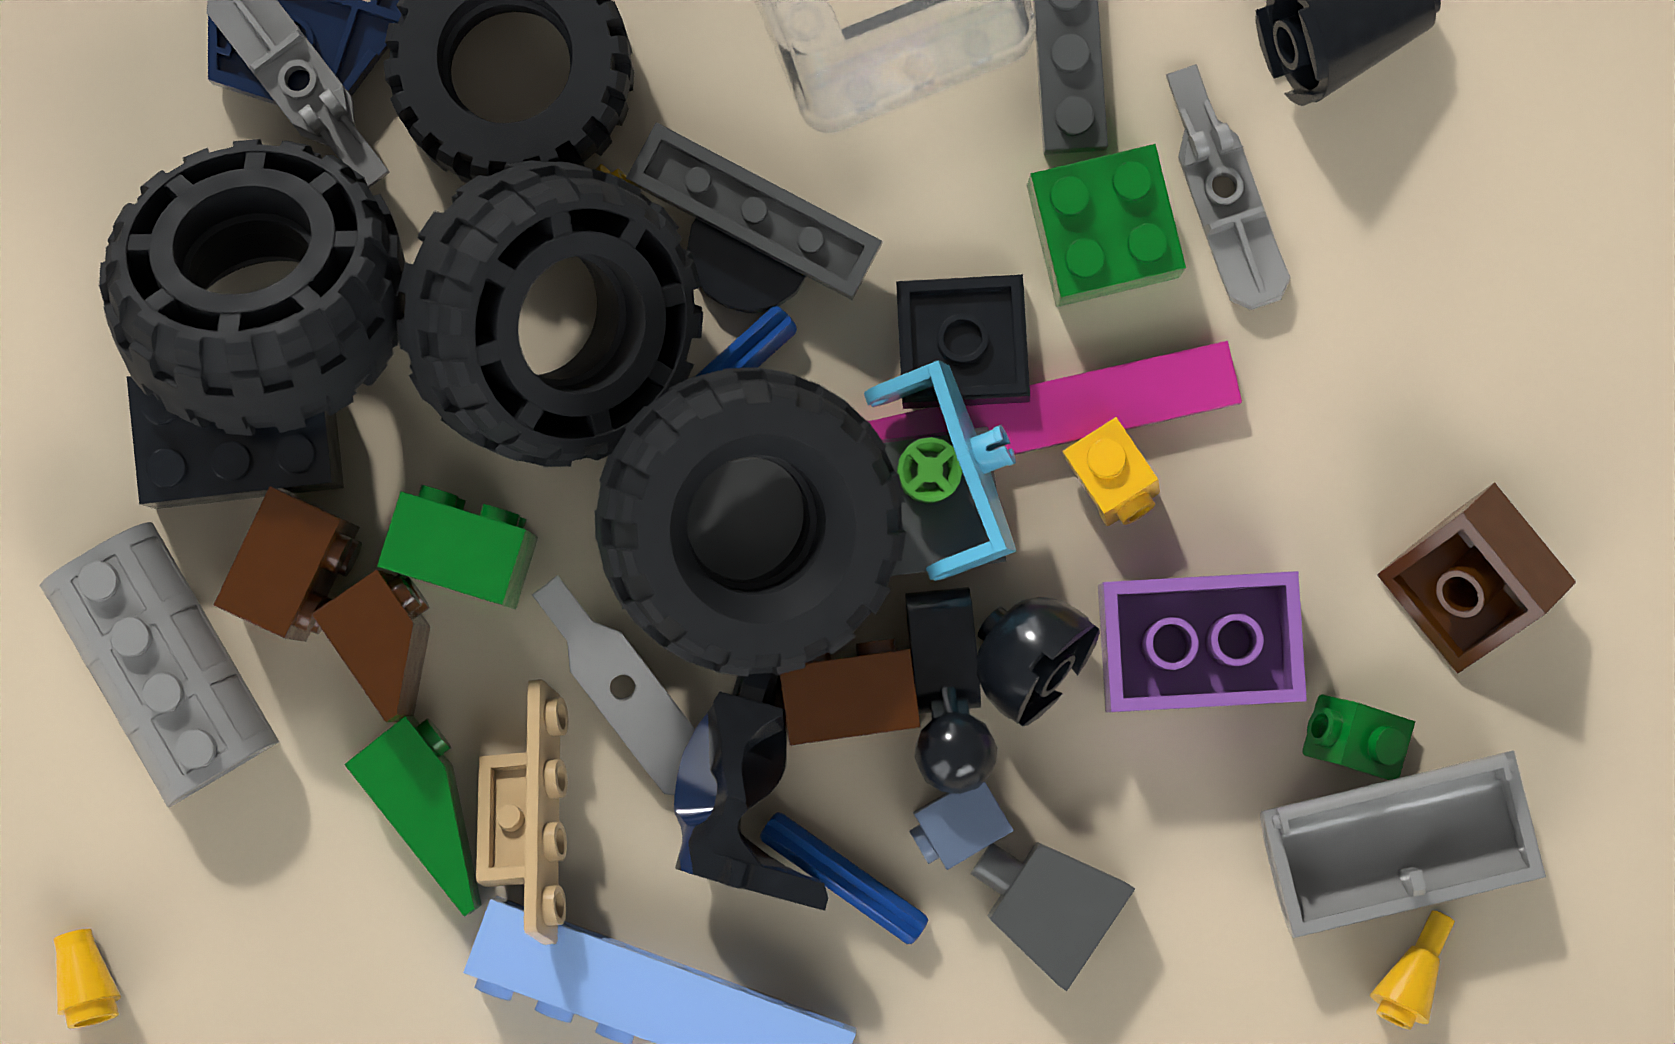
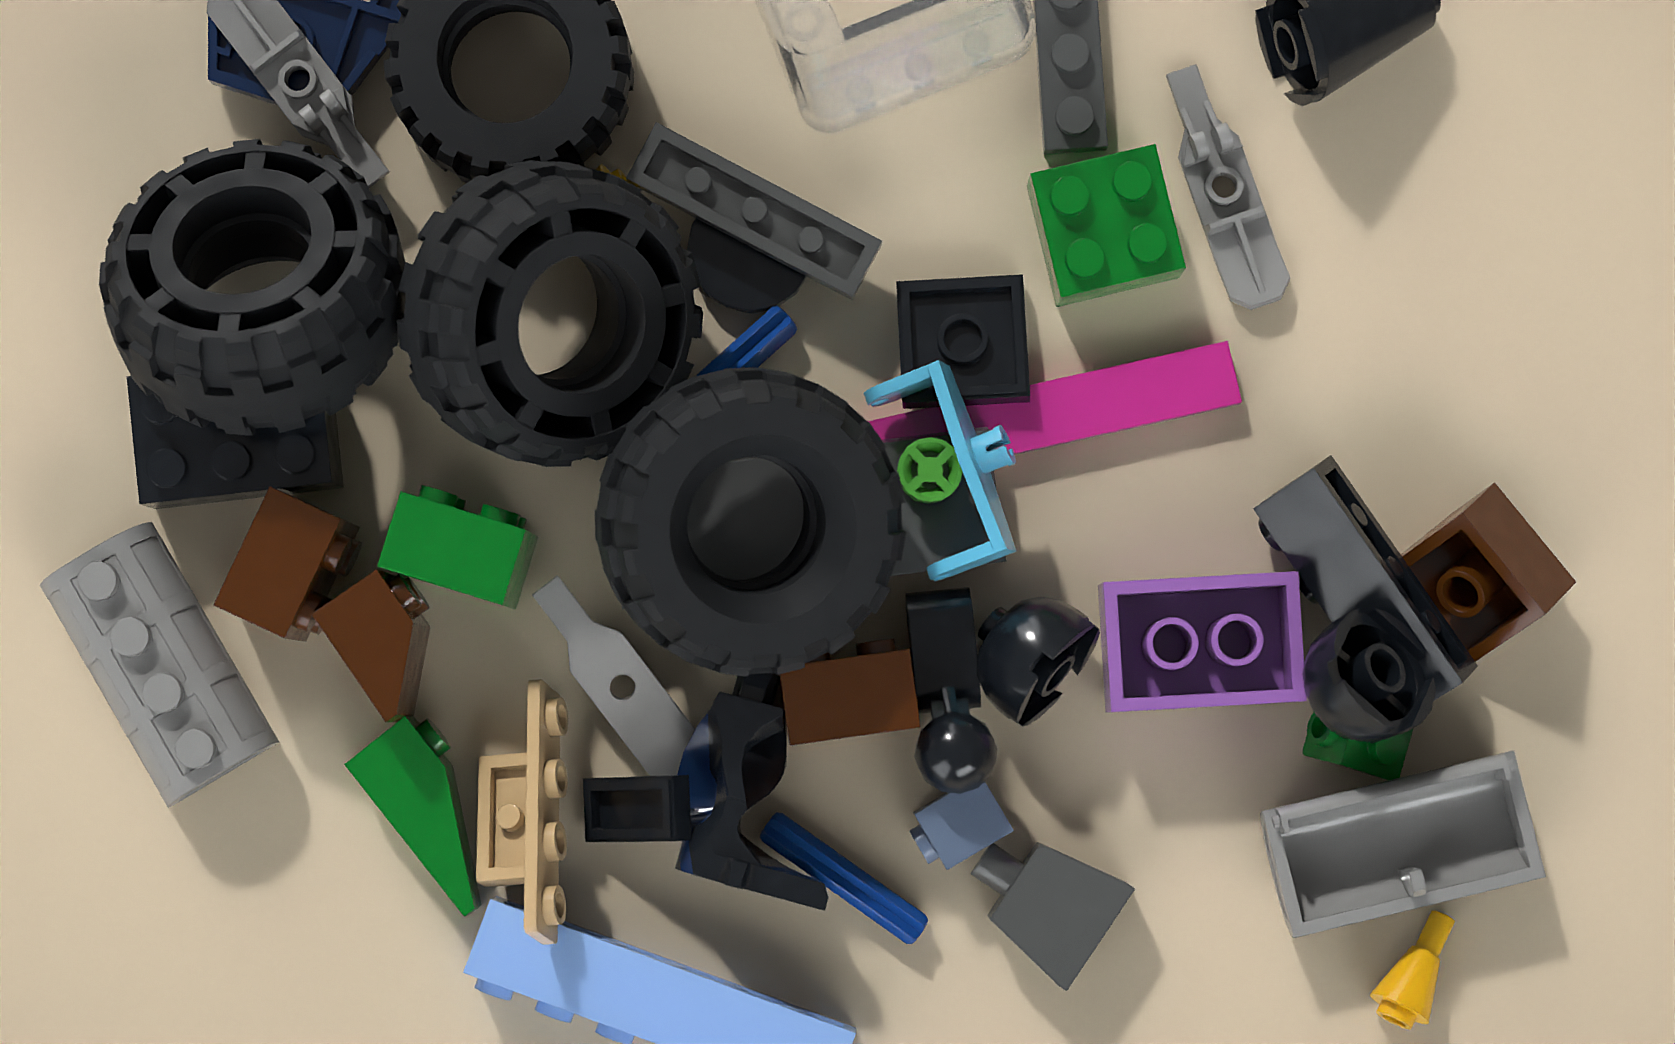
(83, 981): yellow cone -> none
(637, 809): none -> black tile
(1114, 473): yellow bracket -> none
(1353, 565): none -> black brick
(1368, 677): none -> black cylinder

